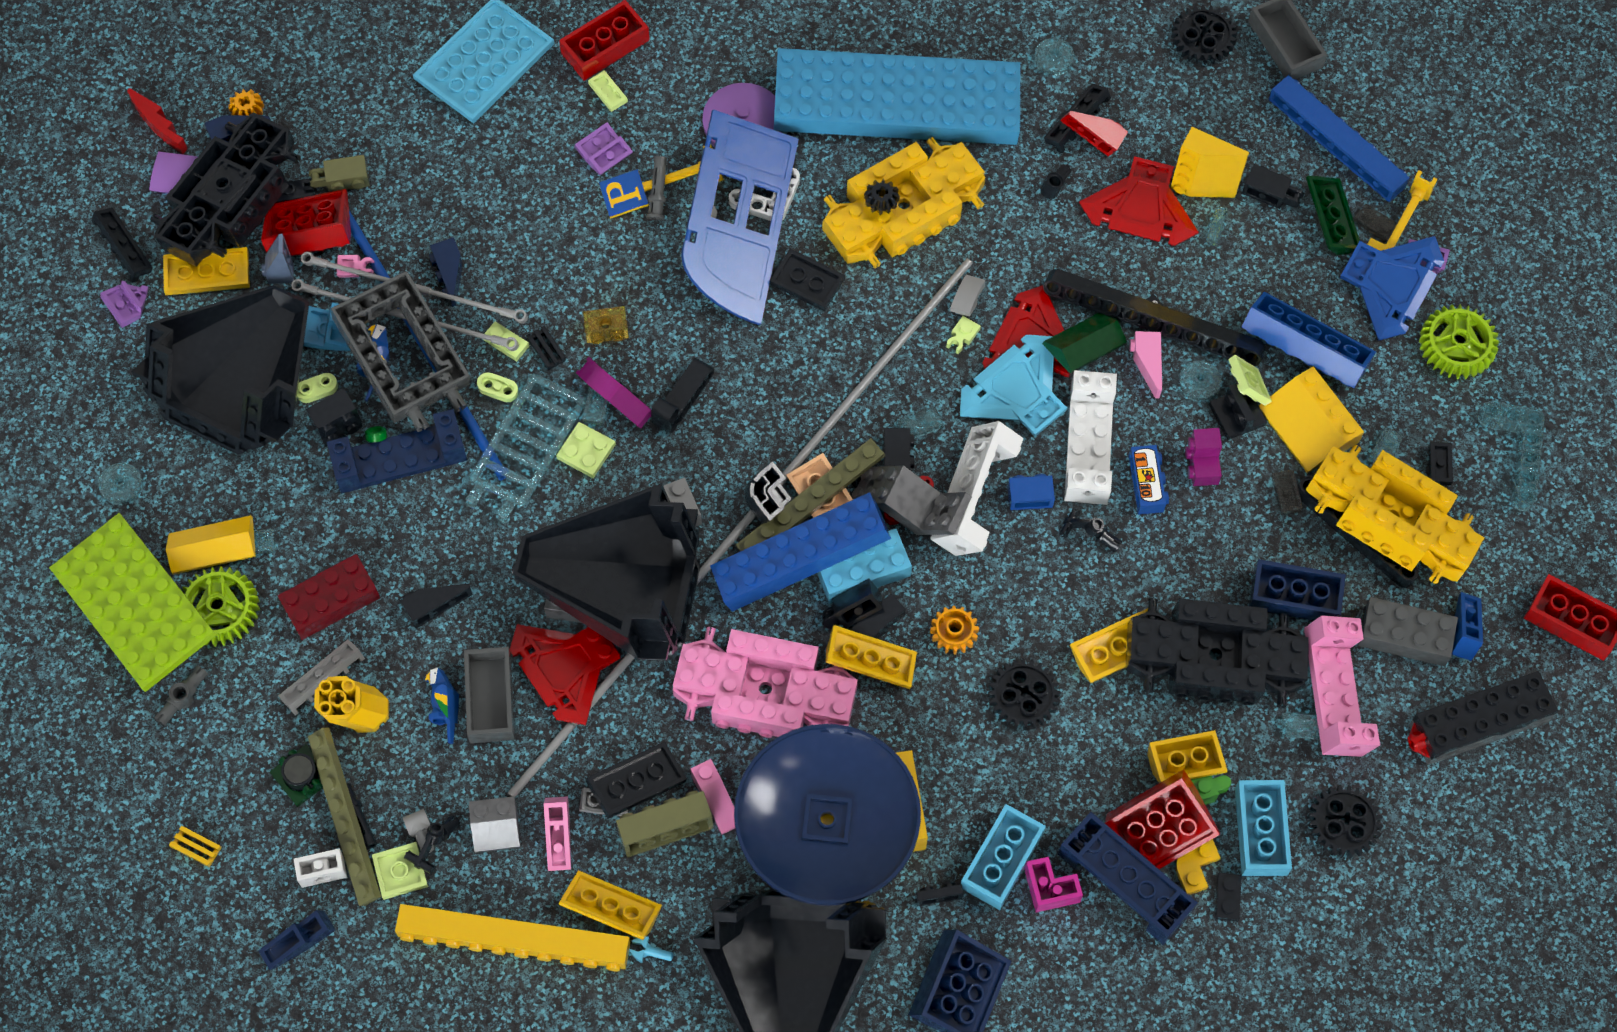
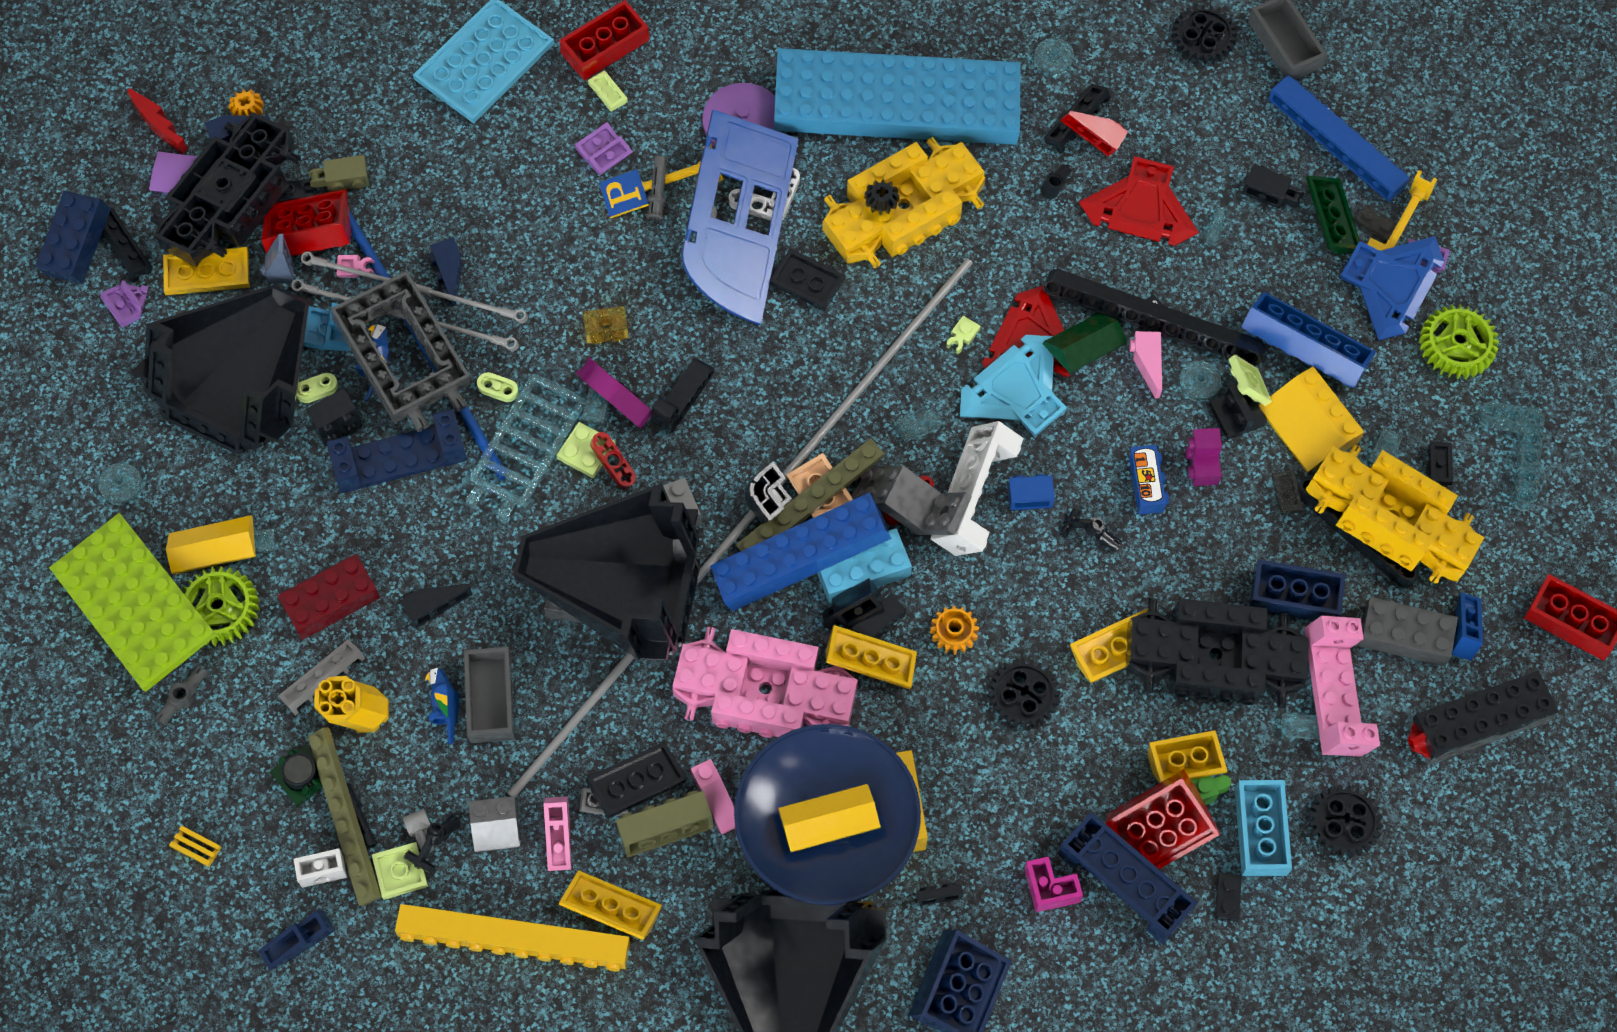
(73, 237): none -> dark blue brick
(375, 434): green tile -> none
(501, 331): yellowish green plate -> none
(538, 334): black tile -> none
(564, 667): red plate -> none
(627, 470): none -> red beam
(649, 951): medium azure bar -> none
(829, 818): none -> yellow slope
(897, 447): black brick -> none
(967, 295): light grey slope -> none
(1002, 857): medium azure brick -> none
(1090, 437): white plate -> none
(1189, 867): yellow plate -> none
(1208, 166): yellow slope -> none

